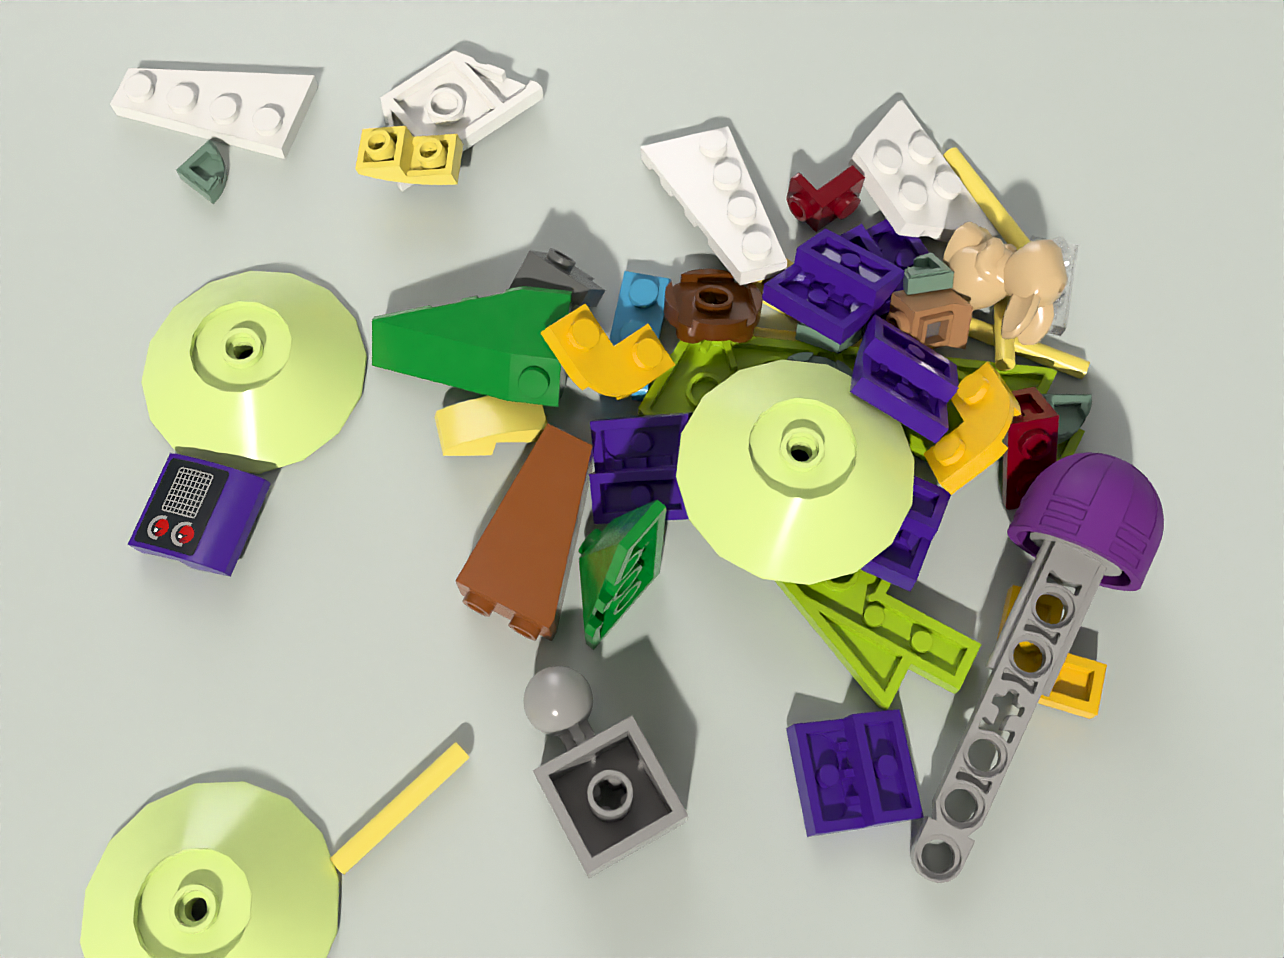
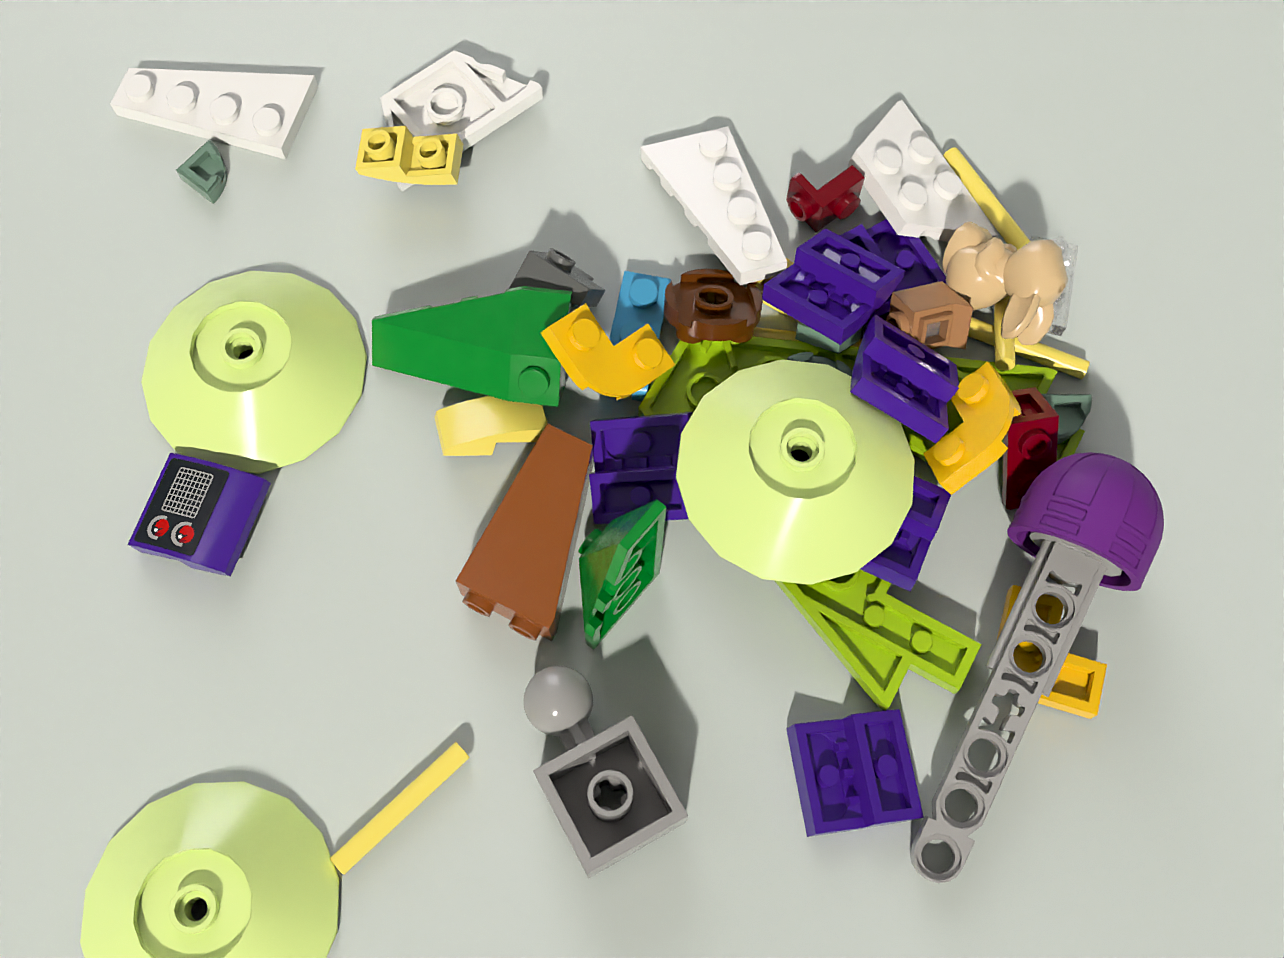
(927, 275): sand green tile -> none

